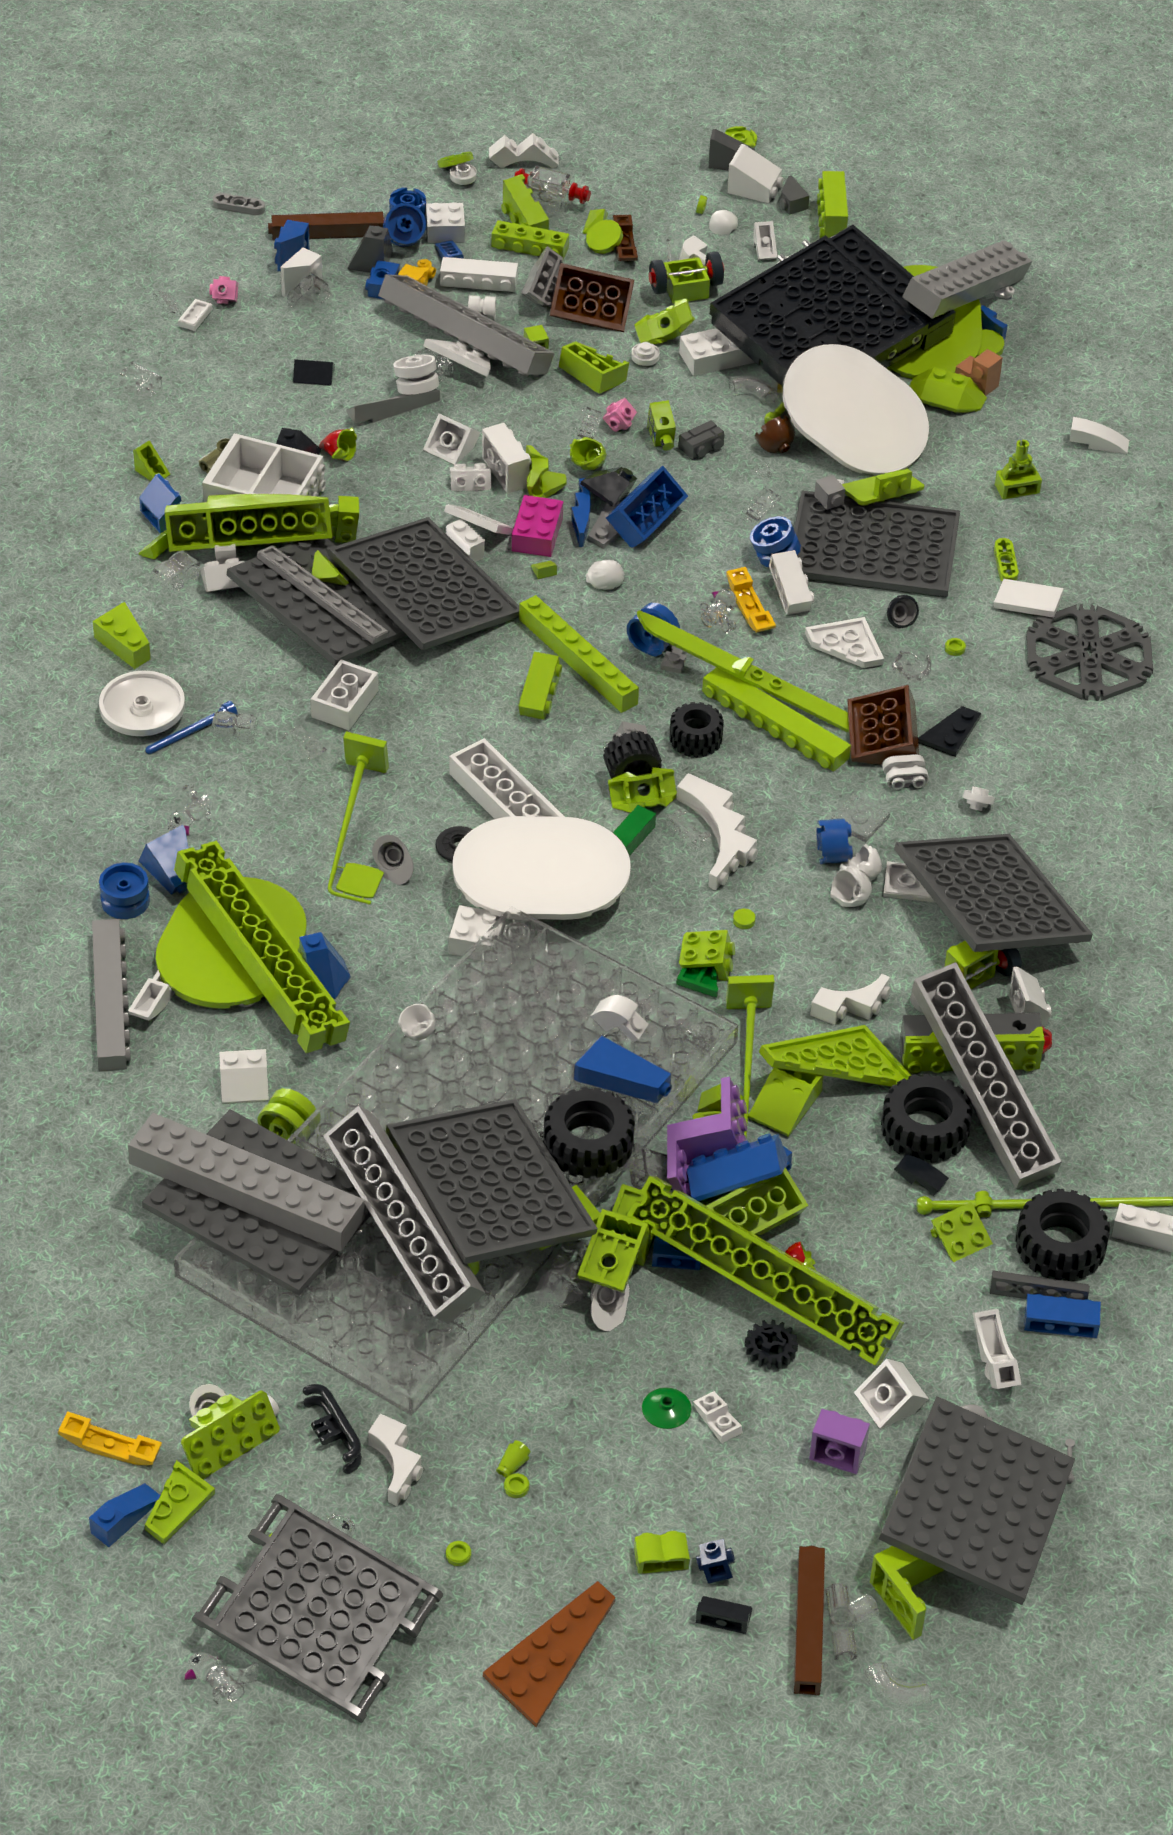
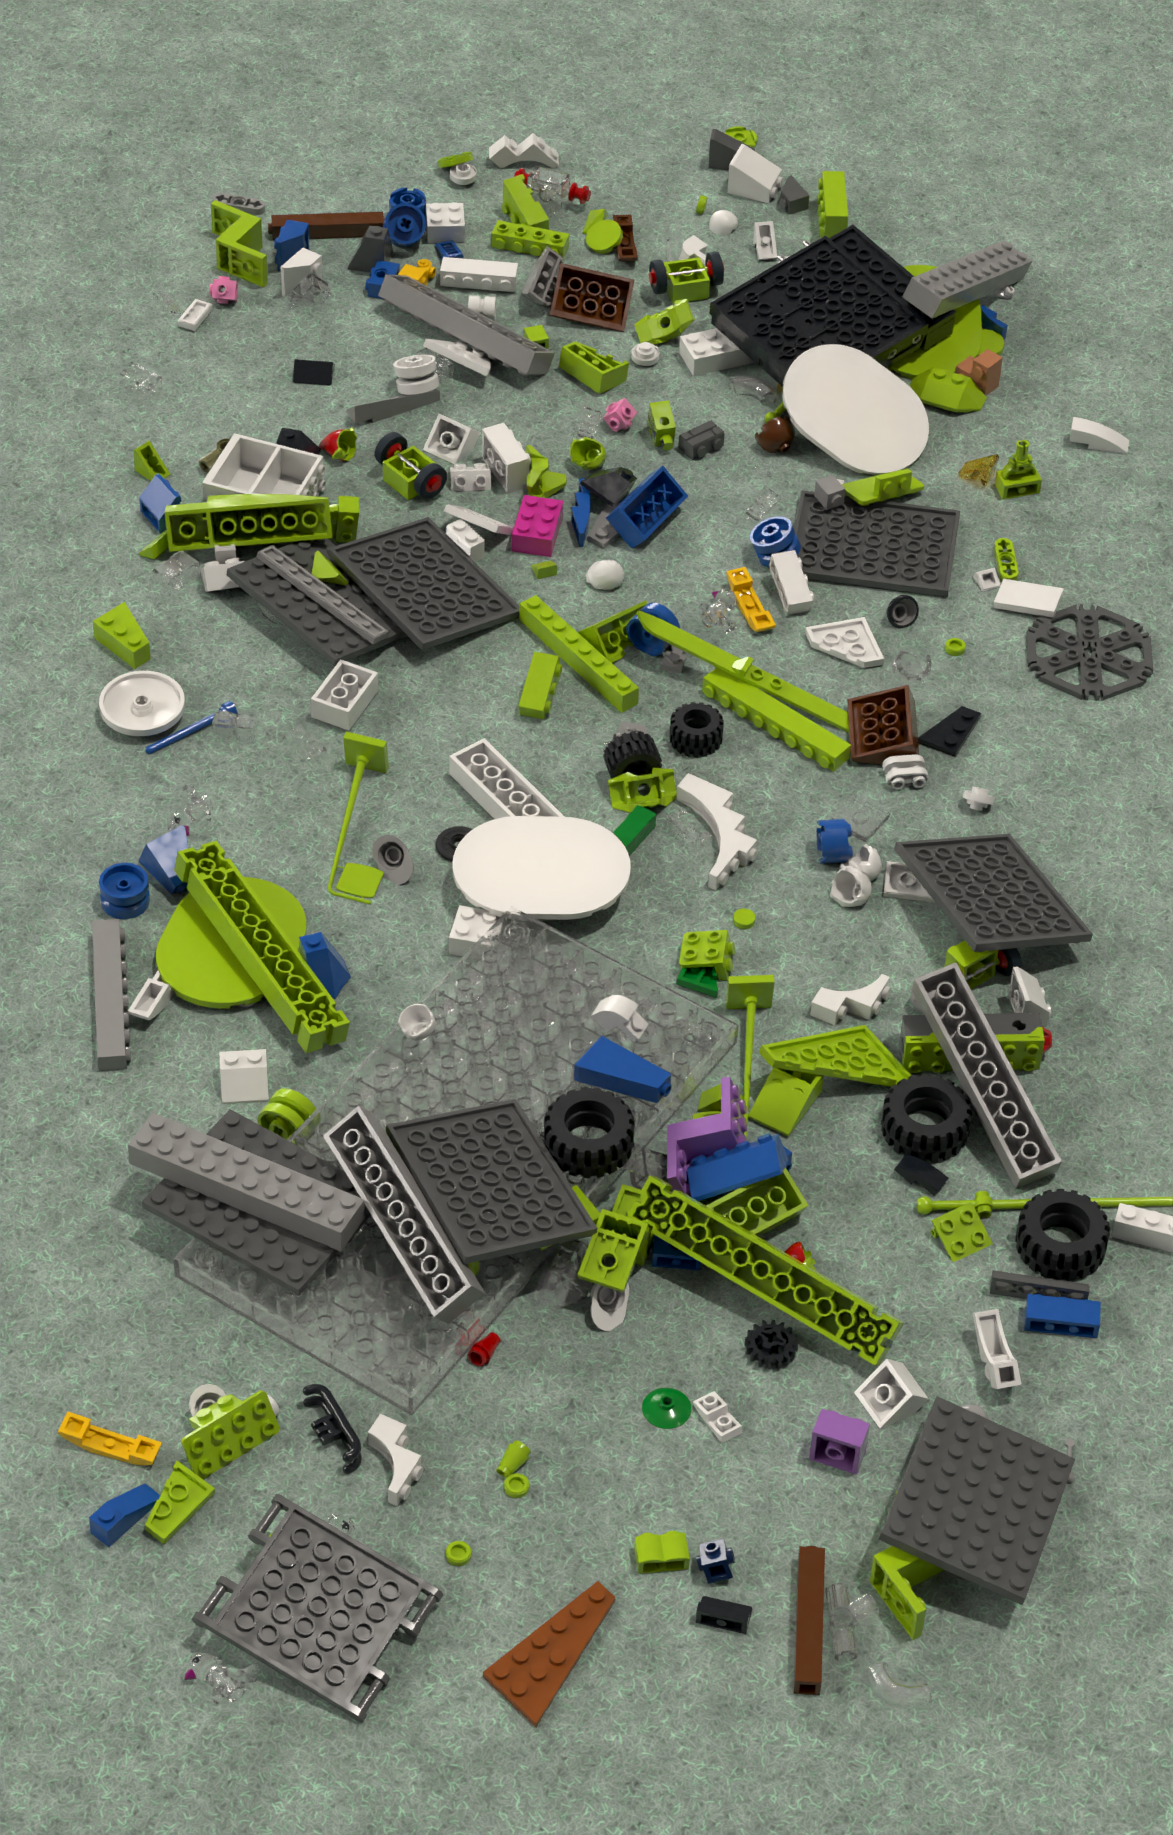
(239, 243): none -> lime bracket
(408, 468): none -> brick
(484, 1349): none -> red cone
(610, 634): none -> lime wedge
(981, 467): none -> clear yellow slope
(987, 579): none -> white slope

